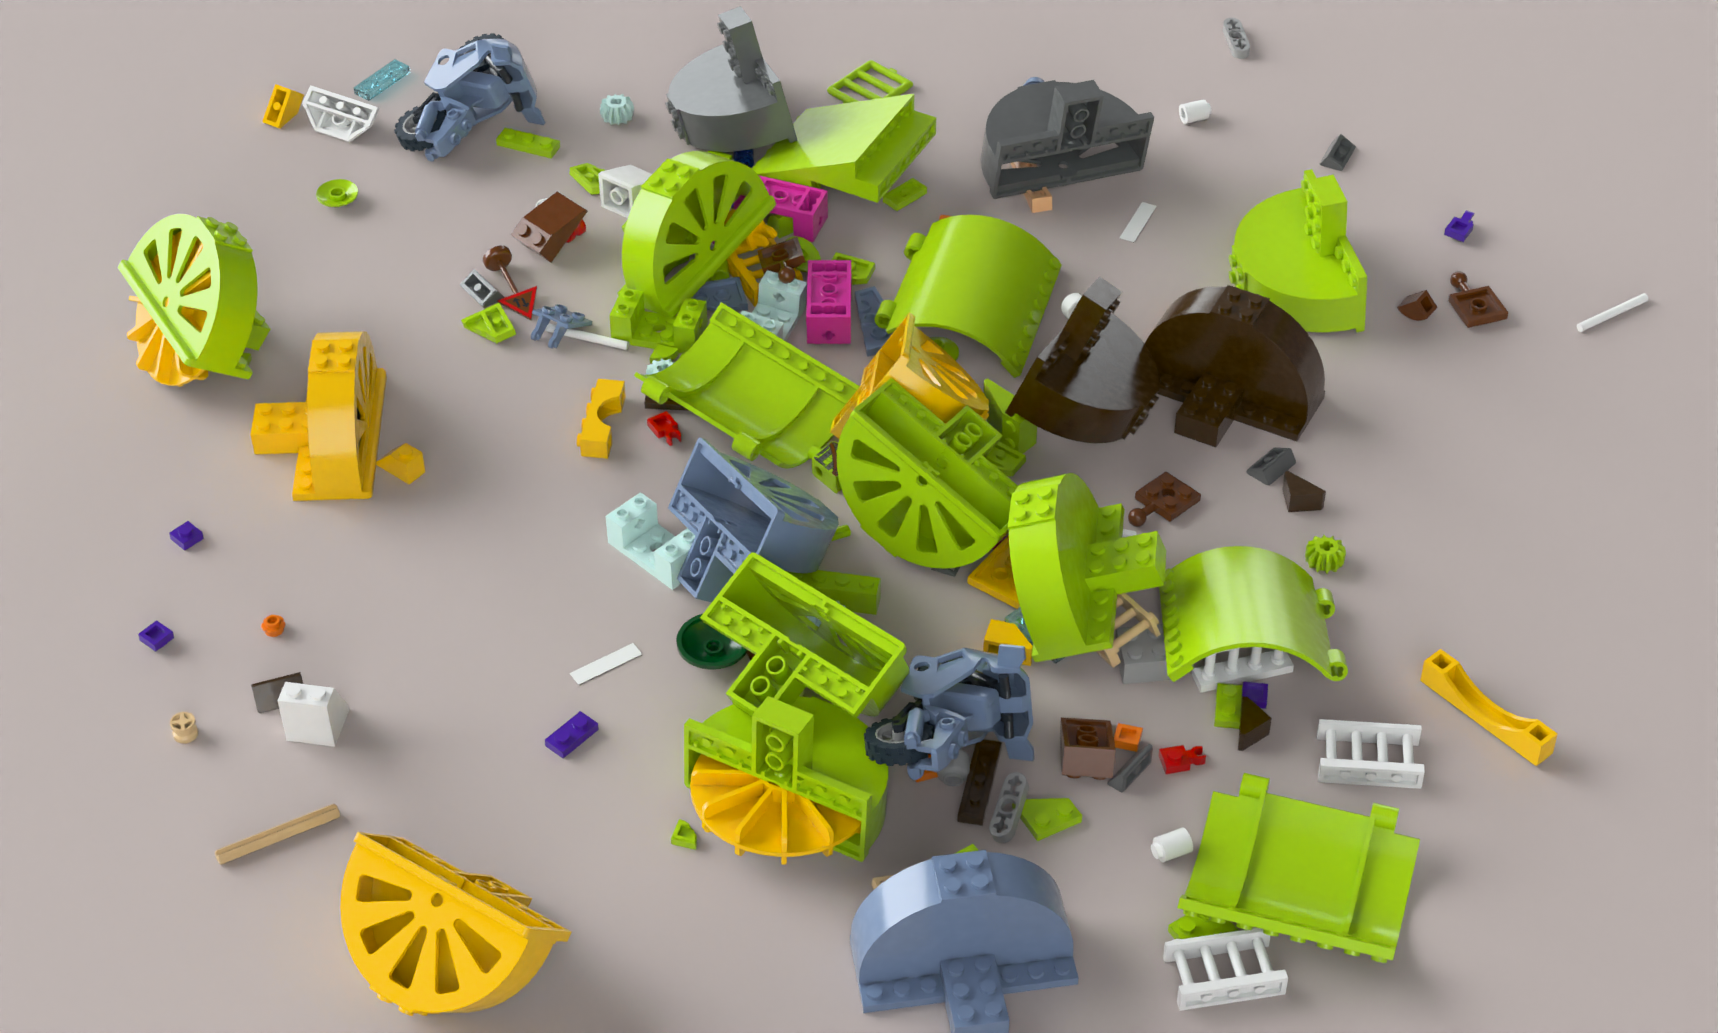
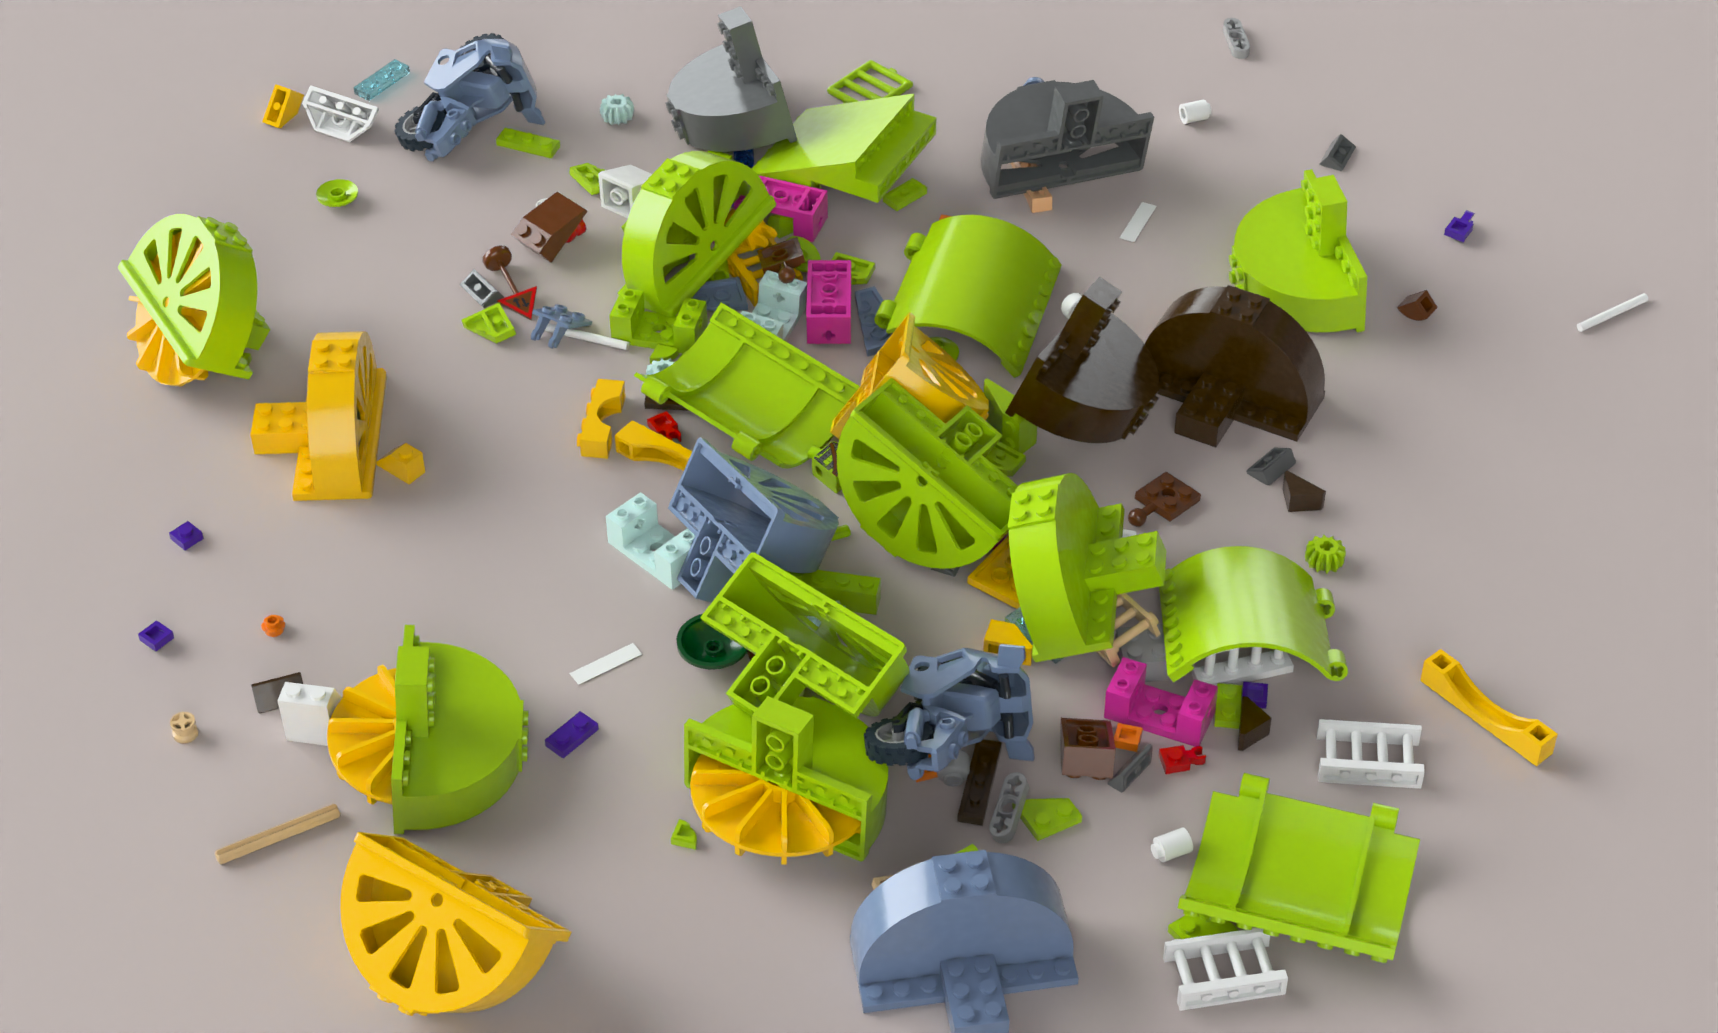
(431, 735): none -> lime piece
(643, 444): none -> yellow arch
(1134, 703): none -> dark pink plate
(1488, 308): reddish brown plate -> none

